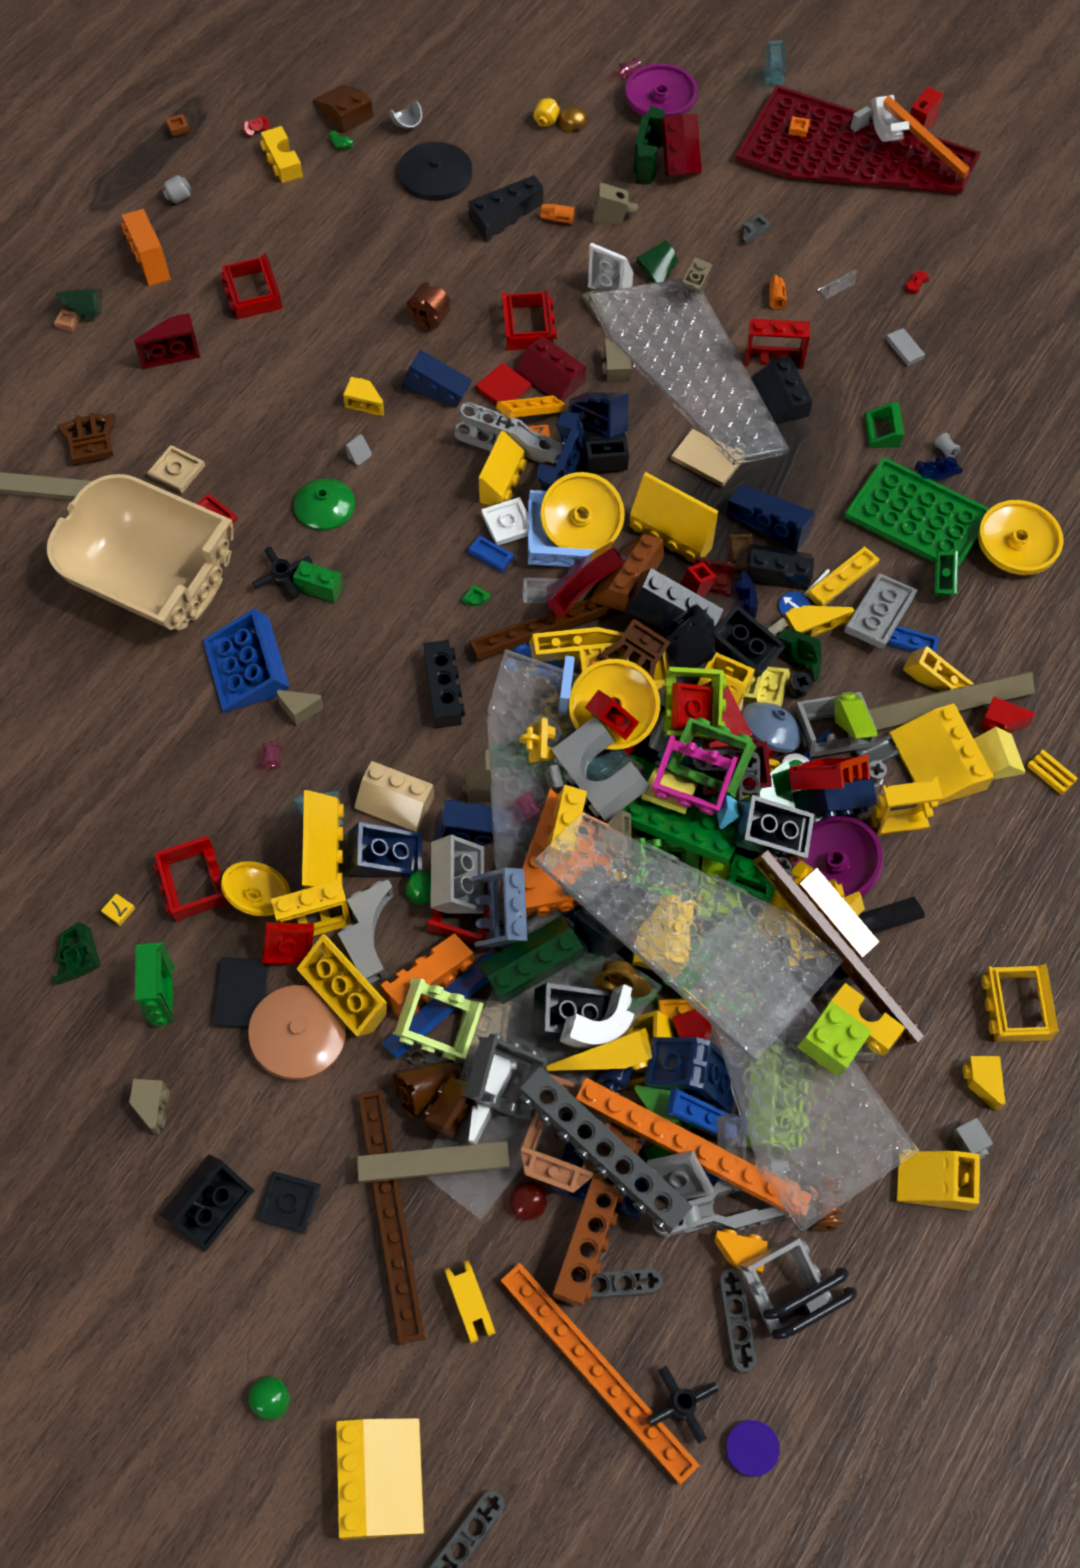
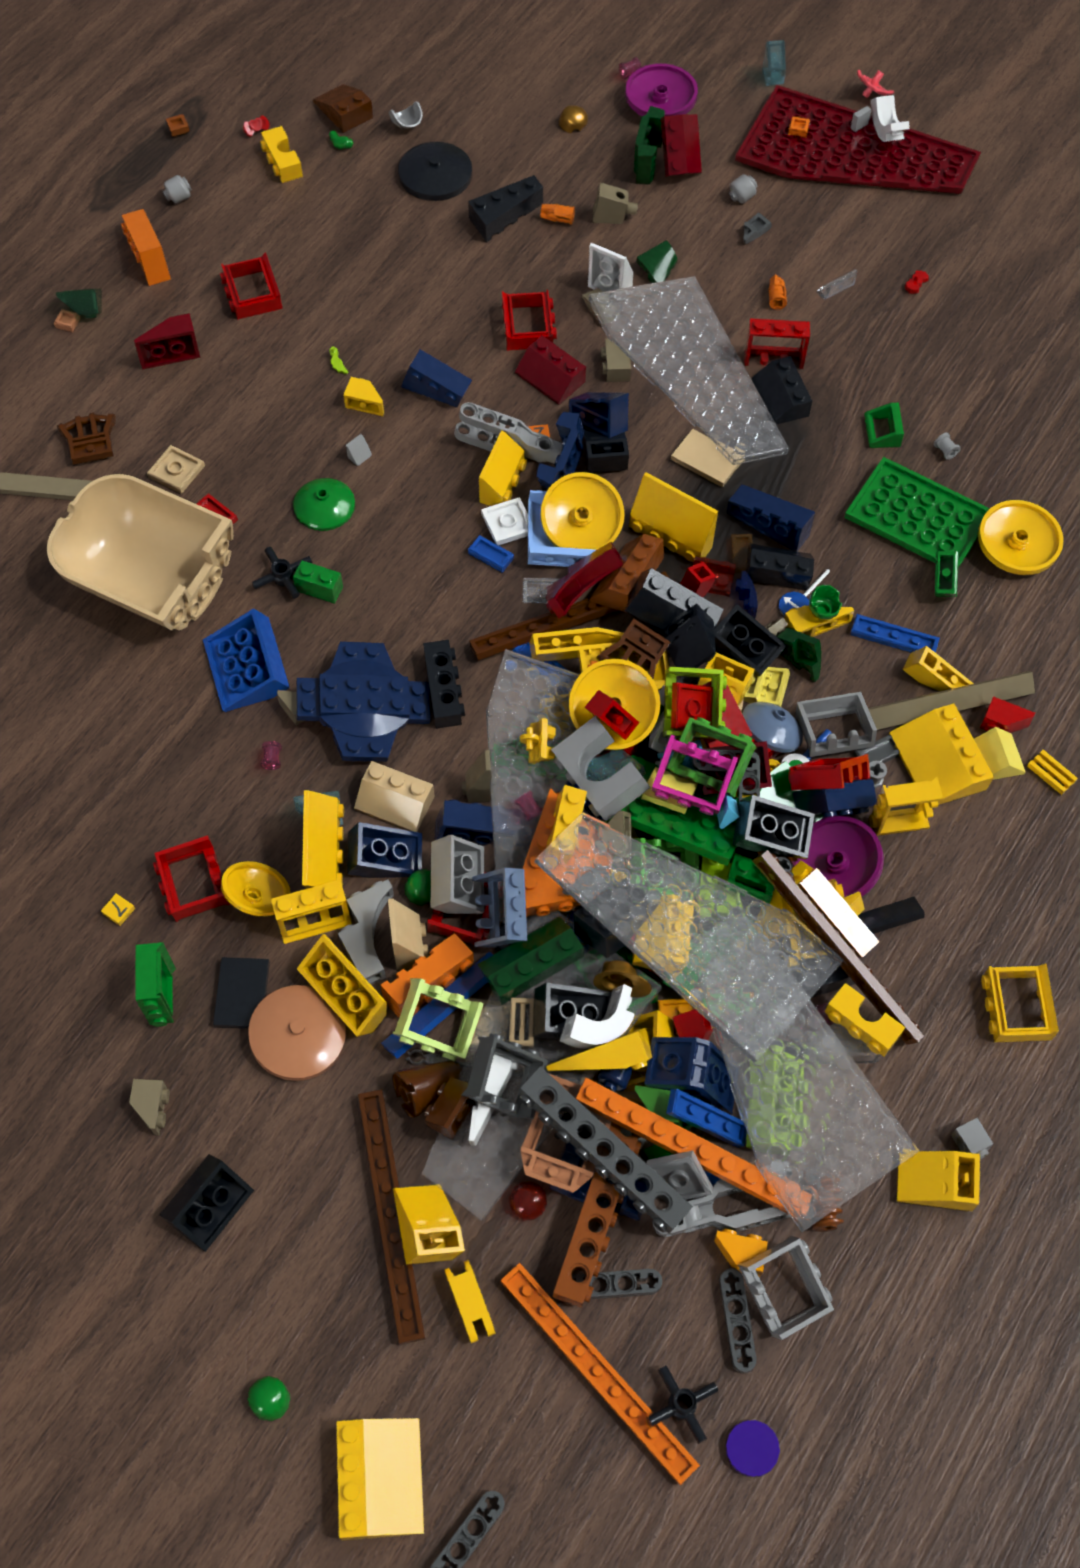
(76, 954): dark green slope -> none
(286, 942): red tile -> none
(289, 1202): black tile -> none
(336, 362): none -> lime piece
(363, 701): none -> dark blue plate
(406, 935): none -> tan slope
(427, 1225): none -> yellow slope
(428, 306): copper brick -> none
(433, 1162): dark tan tile -> none
(476, 597): green tile -> none
(503, 385): red tile -> none
(523, 1001): none -> tan tile
(530, 406): light orange tile -> none
(546, 112): yellow head -> none
(554, 778): light grey tile -> none
(566, 685): light blue tile -> none
(697, 275): dark tan slope -> none
(732, 1135): clear slope -> none
(743, 188): none -> light grey head
(794, 686): black wheel -> none
(812, 1304): black piece -> none
(825, 602): none -> green hair
(834, 1039): lime brick -> none
(843, 577): yellow tile -> none
(853, 716): lime slope -> none
(873, 84): none -> coral piece
(880, 611): light grey tile -> none
(905, 347): light grey tile -> none
(926, 137): orange tile -> none
(927, 114): red torso -> none
(940, 468): clear blue slope -> none
(986, 1079): yellow slope -> none

